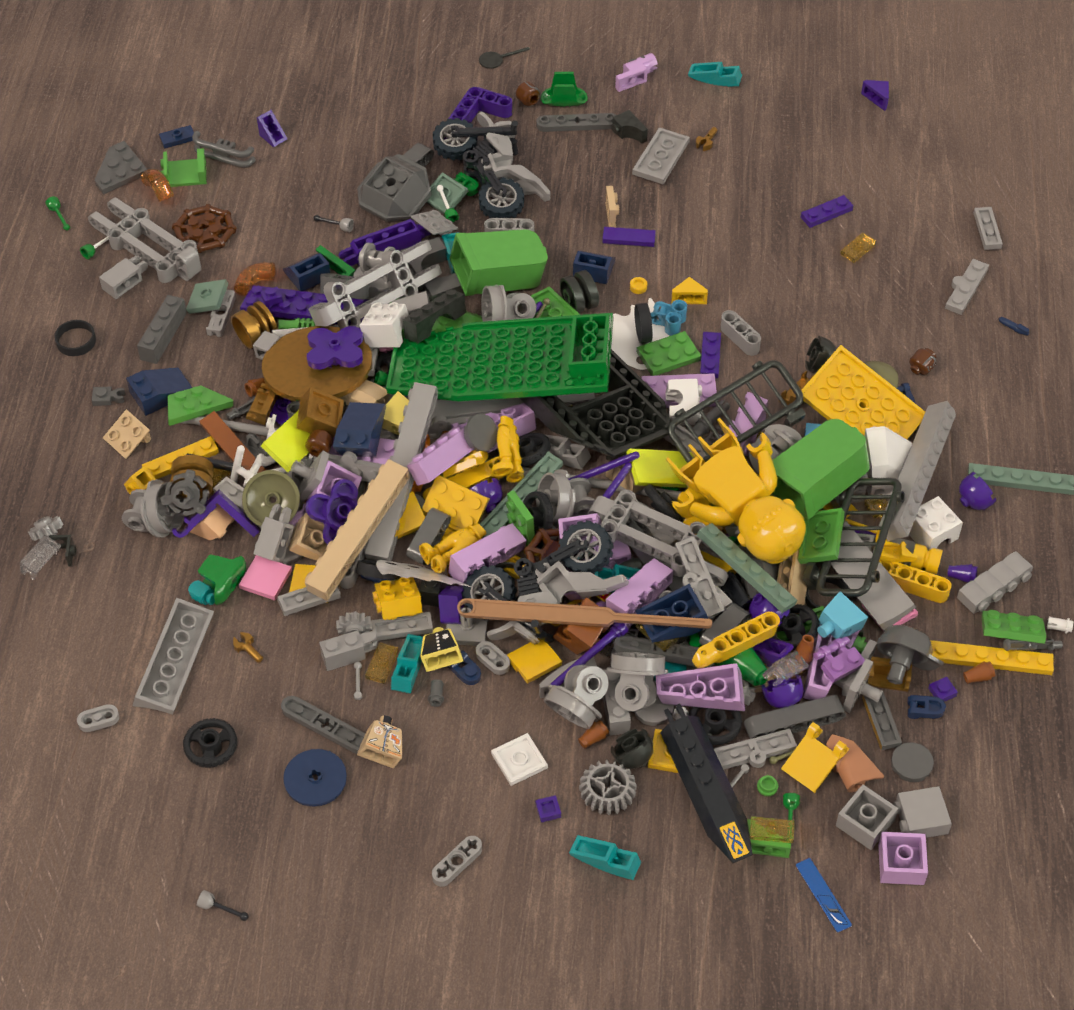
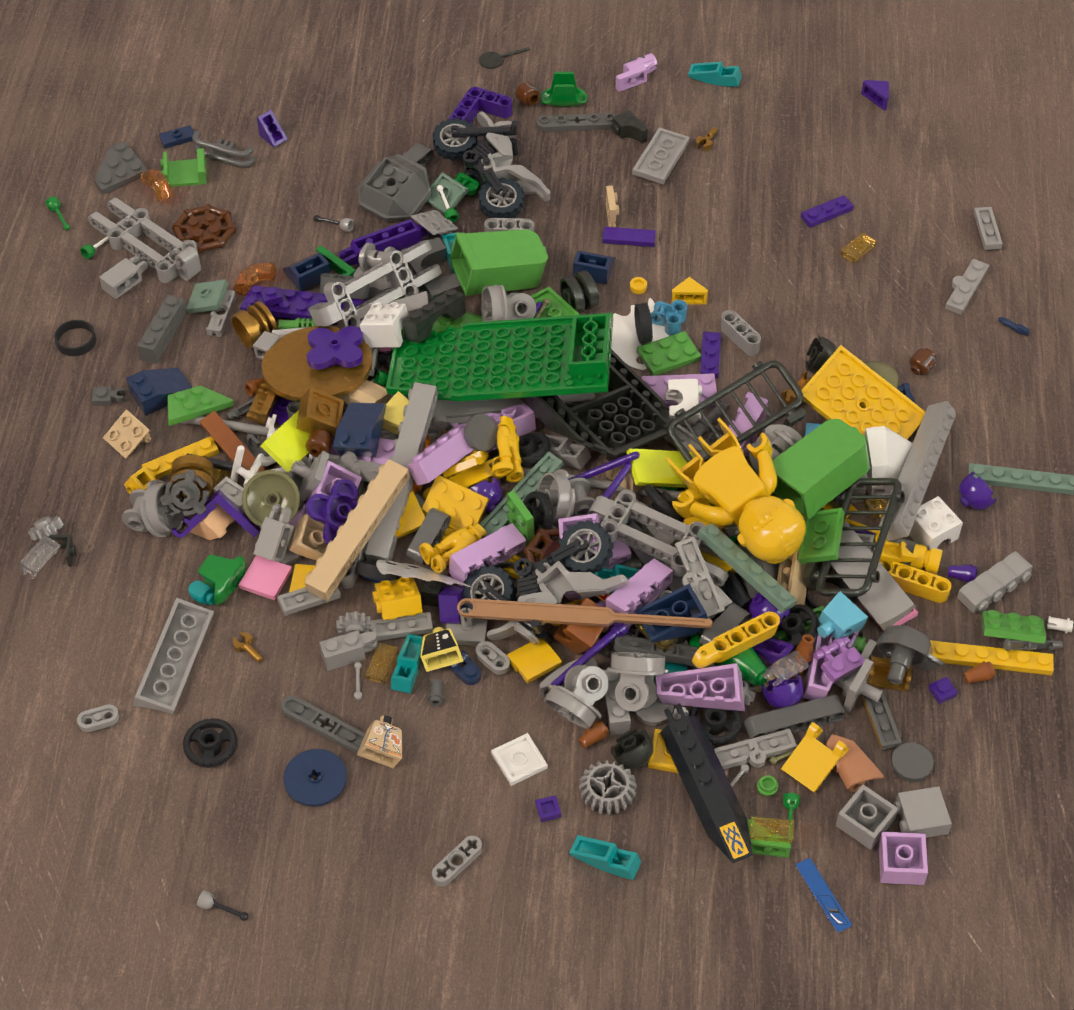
(933, 707): dark blue plate -> none

